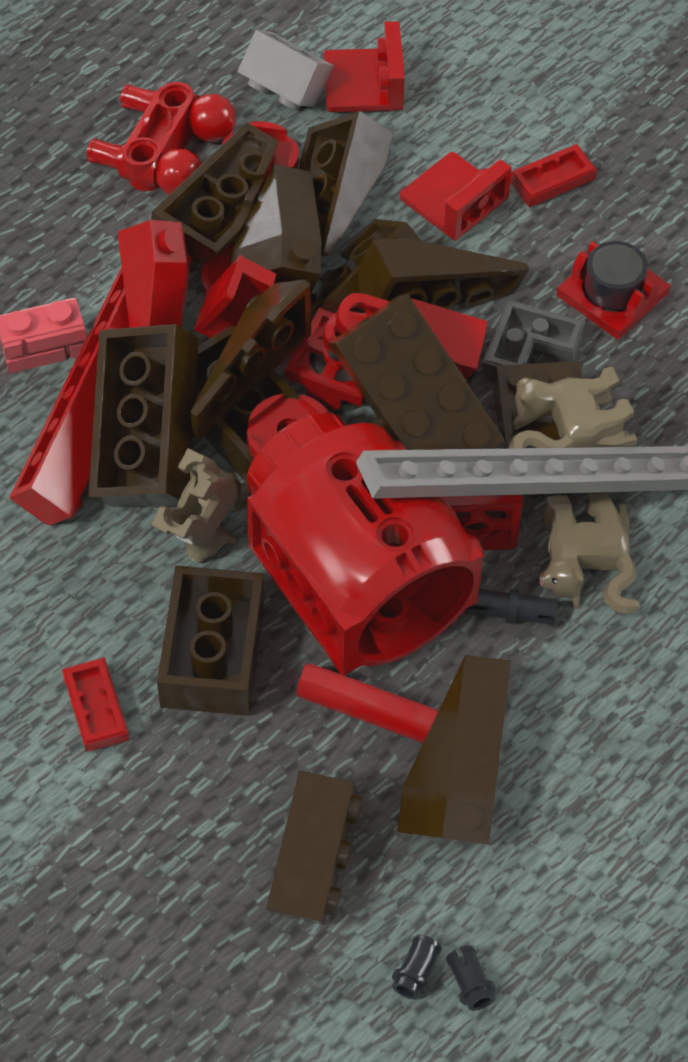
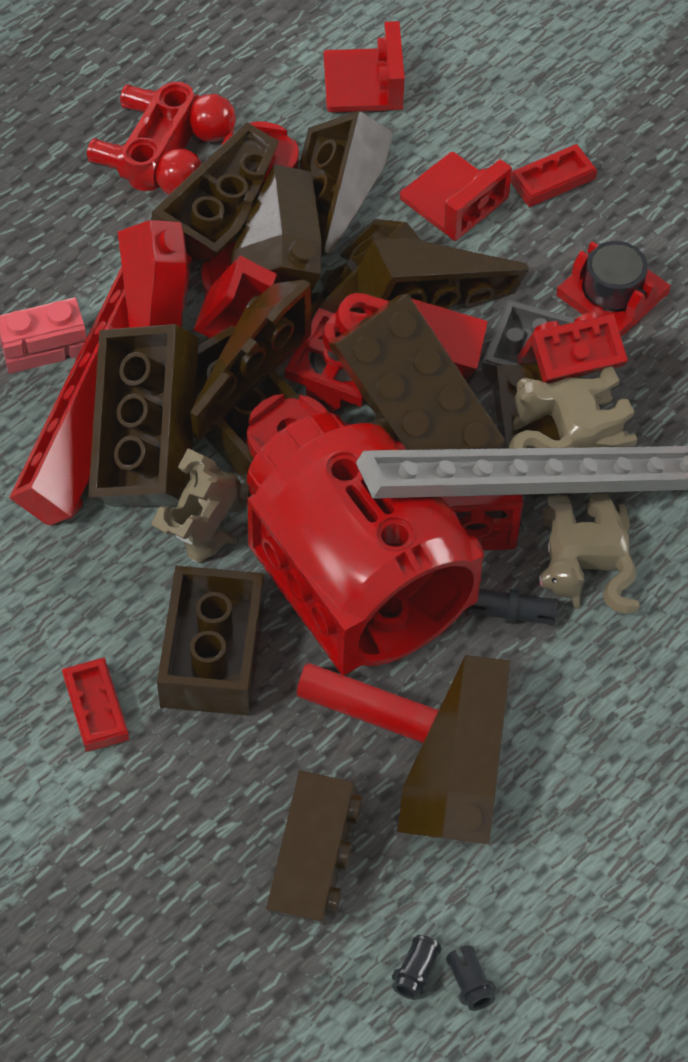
(284, 69): light grey brick -> none
(575, 347): none -> red bracket

